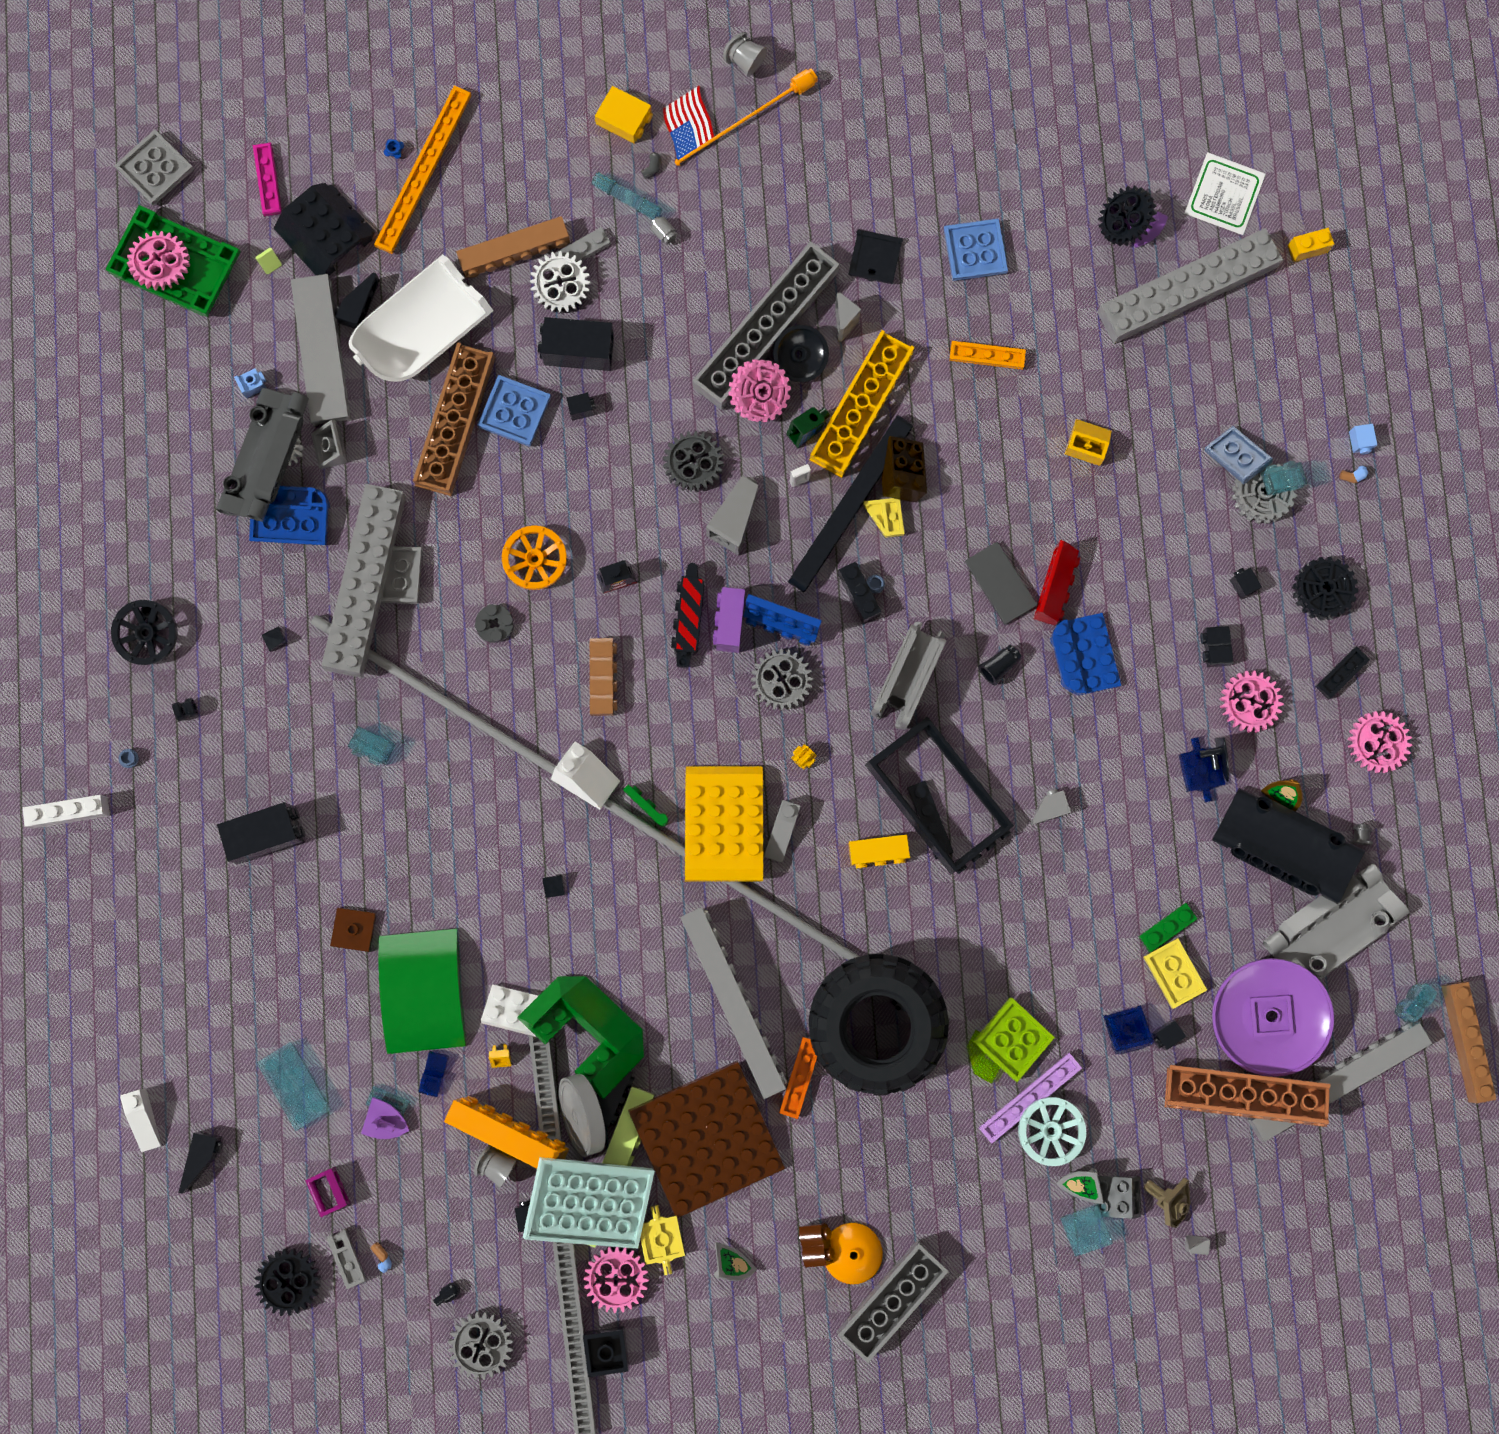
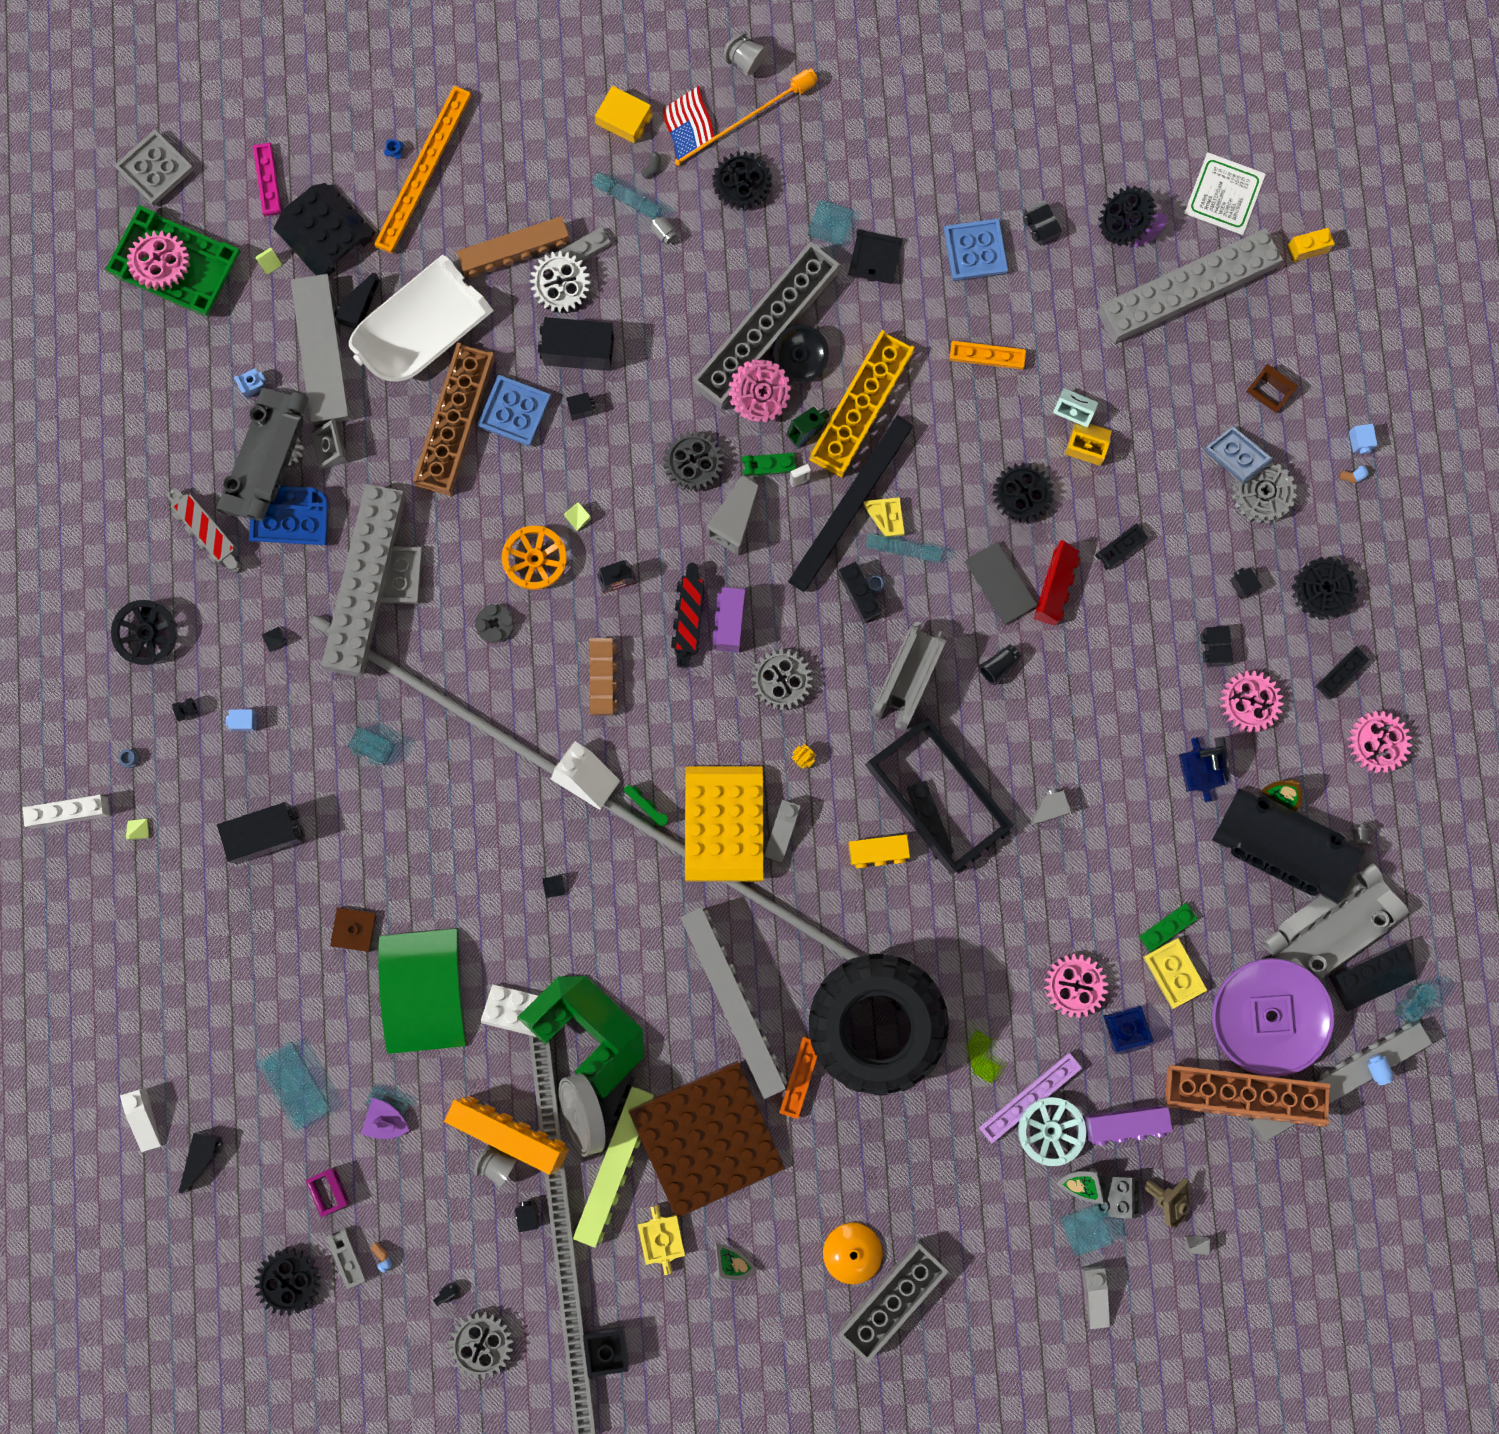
(137, 829): none -> yellowish green slope
(205, 529): none -> light grey hinge
(242, 720): none -> light blue brick
(433, 1074): clear blue slope -> none
(500, 1058): yellow tile -> none
(577, 516): none -> yellowish green slope
(588, 1203): light aqua plate -> none
(616, 1297): bright pink gear -> none
(731, 193): none -> black gear
(769, 464): none -> green plate
(781, 620): blue plate -> none
(816, 1245): reddish brown brick -> none
(830, 223): none -> clear light blue plate
(846, 316): light grey slope -> none
(903, 548): none -> clear light blue piece
(904, 470): dark brown slope -> none
(1008, 500): none -> black gear
(1013, 1039): lime plate -> none
(1042, 223): none -> black brick
(1072, 1002): none -> bright pink gear
(1075, 407): none -> light aqua brick
(1085, 655): blue plate -> none
(1096, 1296): none -> light grey slope
(1122, 546): none -> black plate
(1128, 1123): none -> medium lavender brick
(1168, 1035): black brick -> none
(1278, 381): none -> reddish brown tile
(1284, 478): clear light blue brick -> none
(1374, 976): none -> black slope
(1380, 1069): none -> light blue brick
(1468, 1042): medium nougat brick -> none

